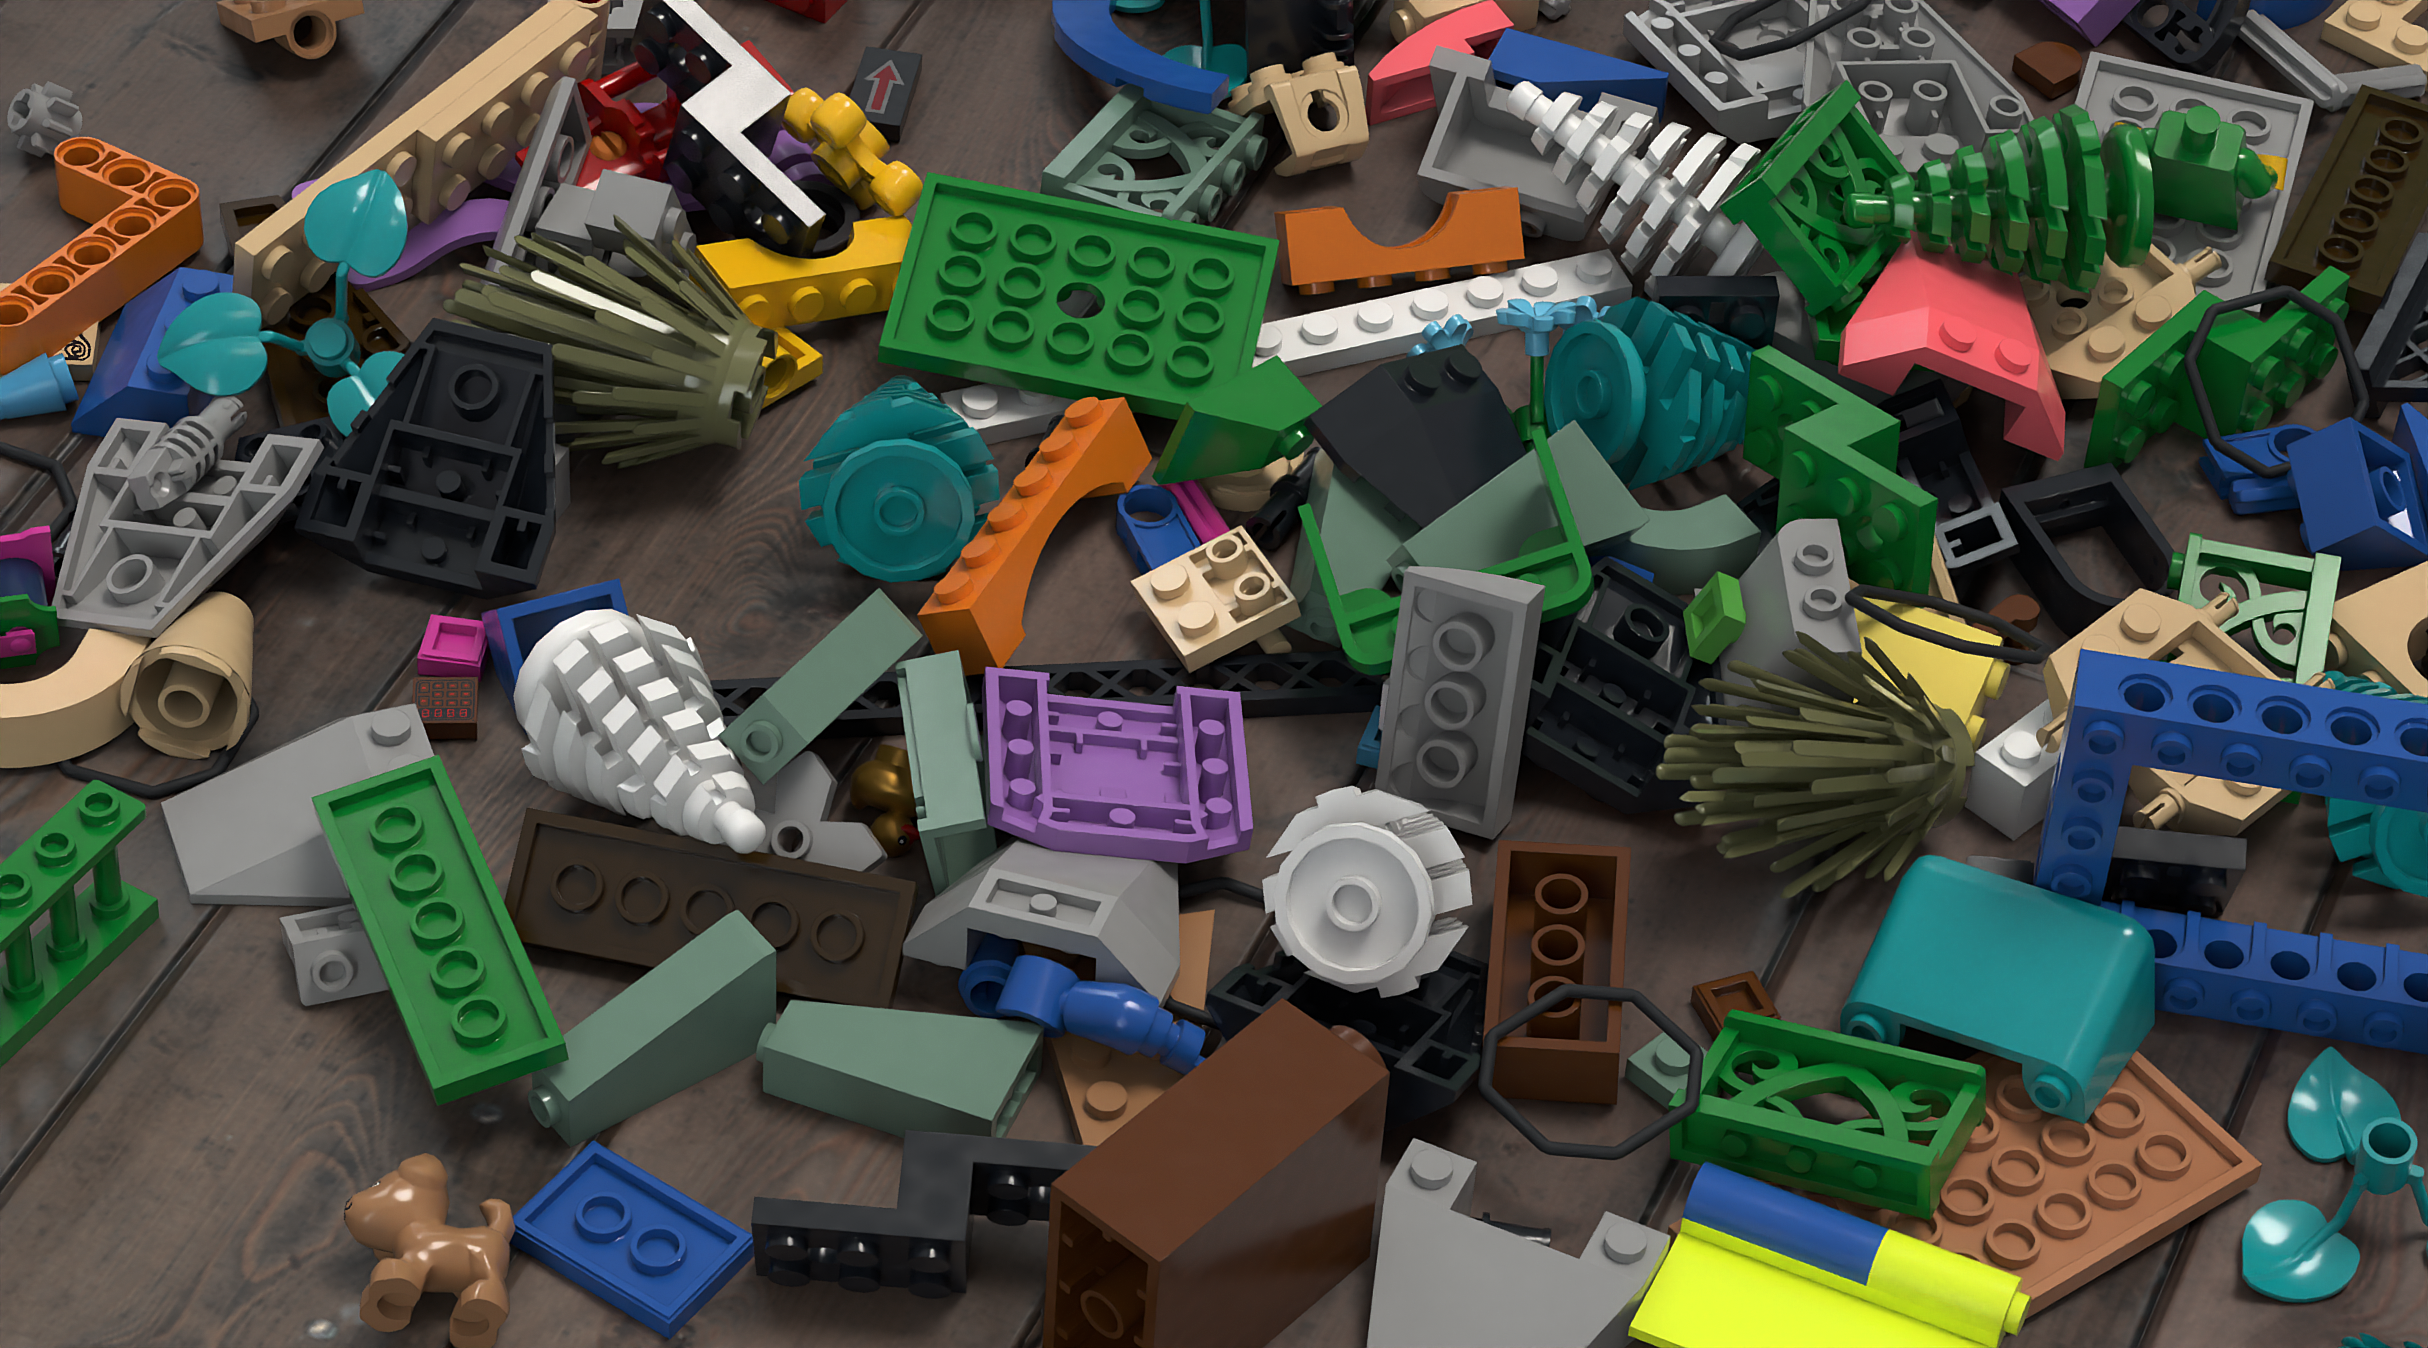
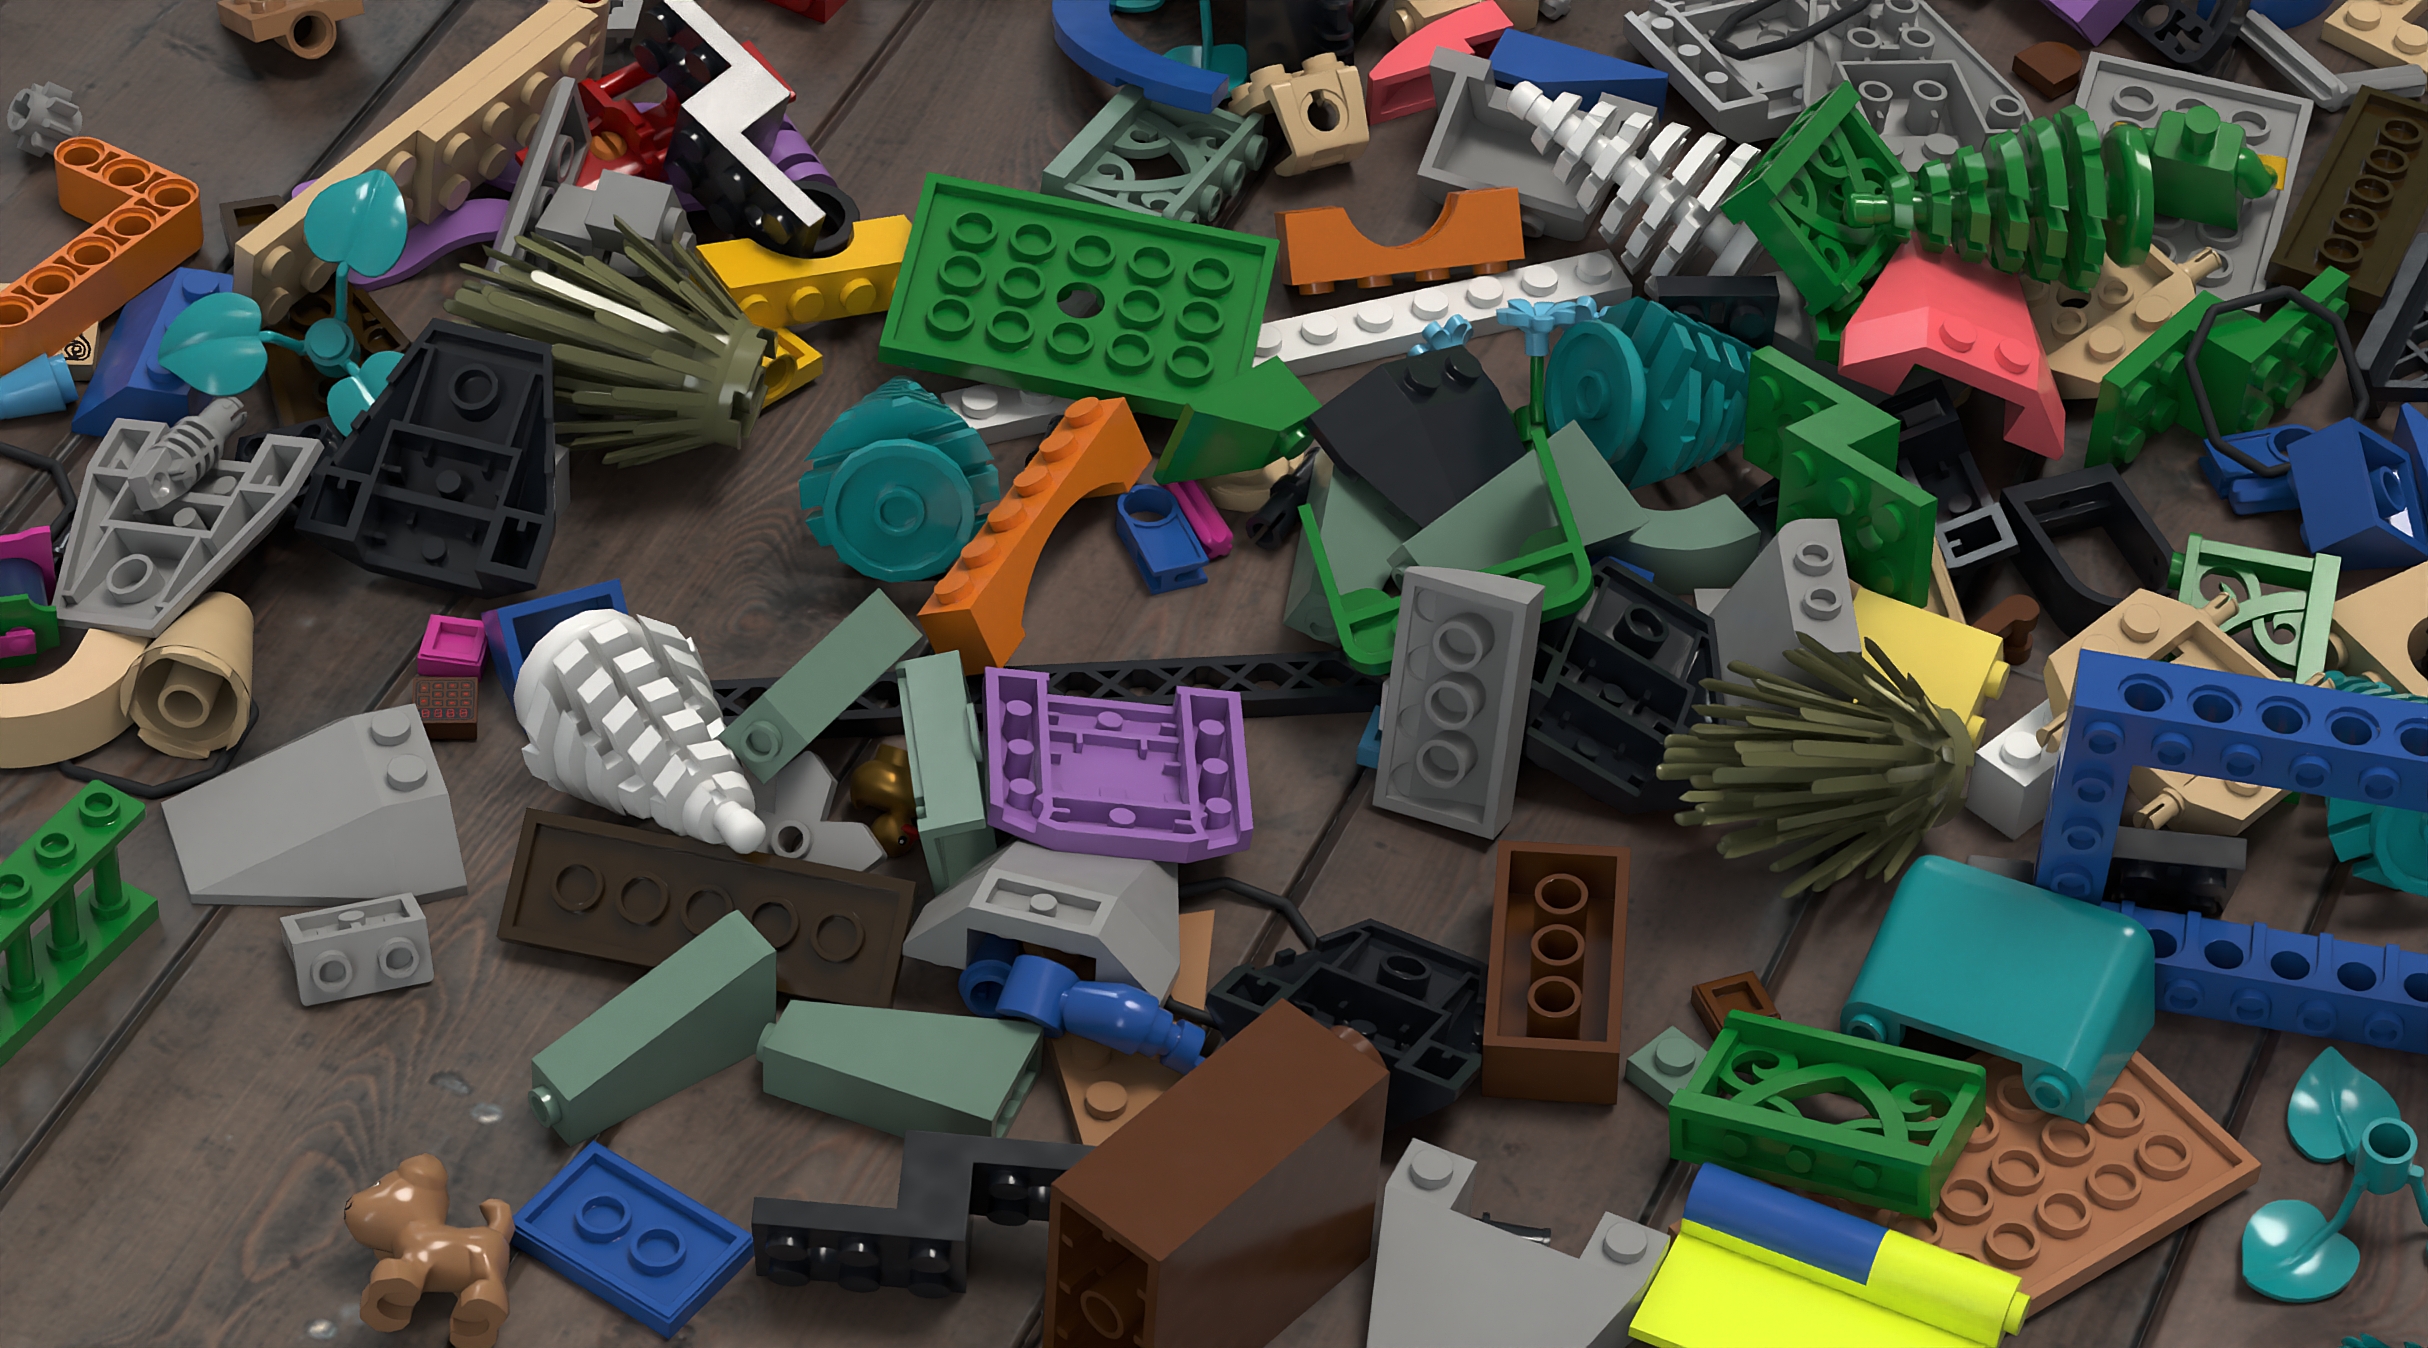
(439, 930): green plate -> none
(851, 151): yellow gear -> none
(886, 88): black tile -> none
(1218, 600): tan plate -> none
(1366, 891): white plant -> none
(1585, 1150): black piece -> none
(1714, 618): bright green plate -> none
(1855, 599): black piece -> none

